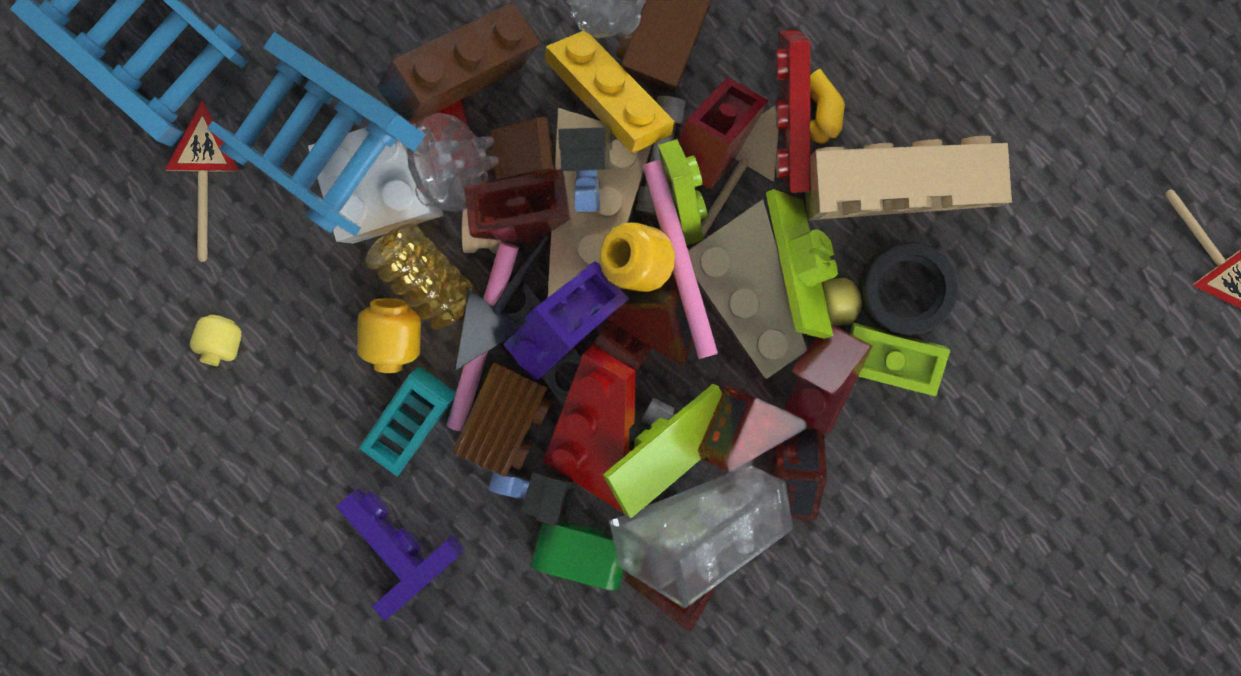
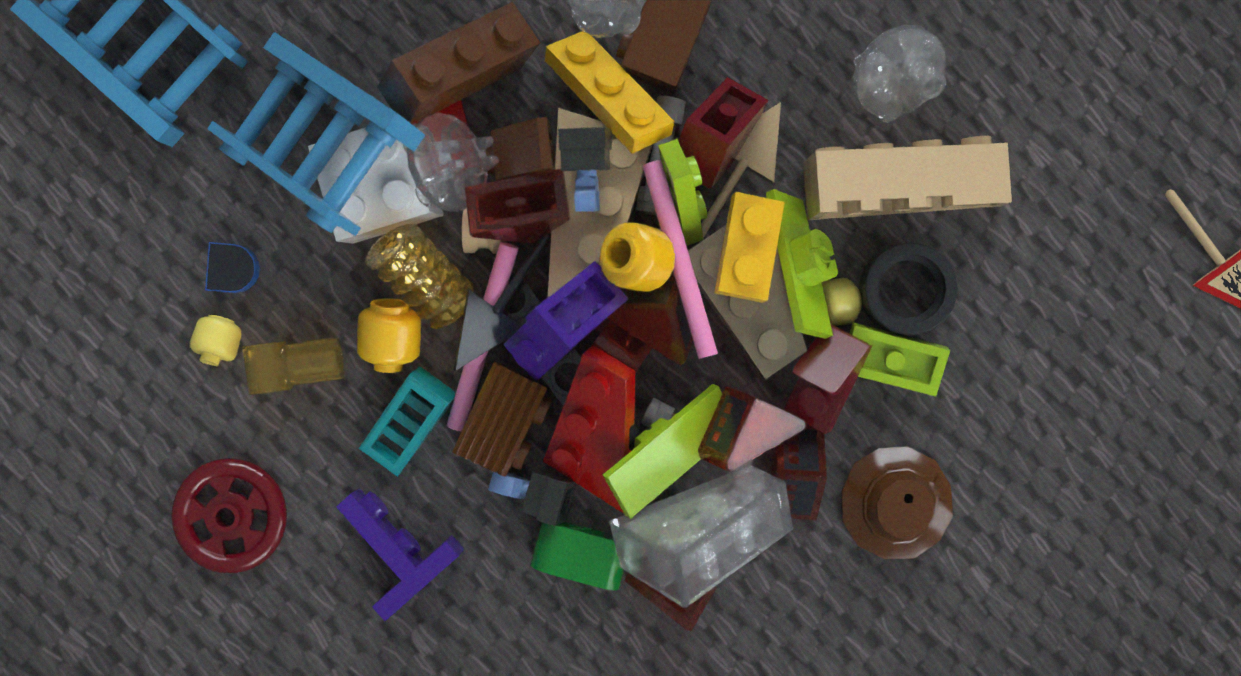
(201, 153): piece -> none
(221, 476): none -> dark red plate
(231, 268): none -> black tile
(283, 365): none -> clear yellow piece
(749, 247): none -> yellow plate
(793, 110): red wing -> none
(829, 108): yellow arm -> none
(876, 505): none -> reddish brown hat
(920, 65): none -> clear plate

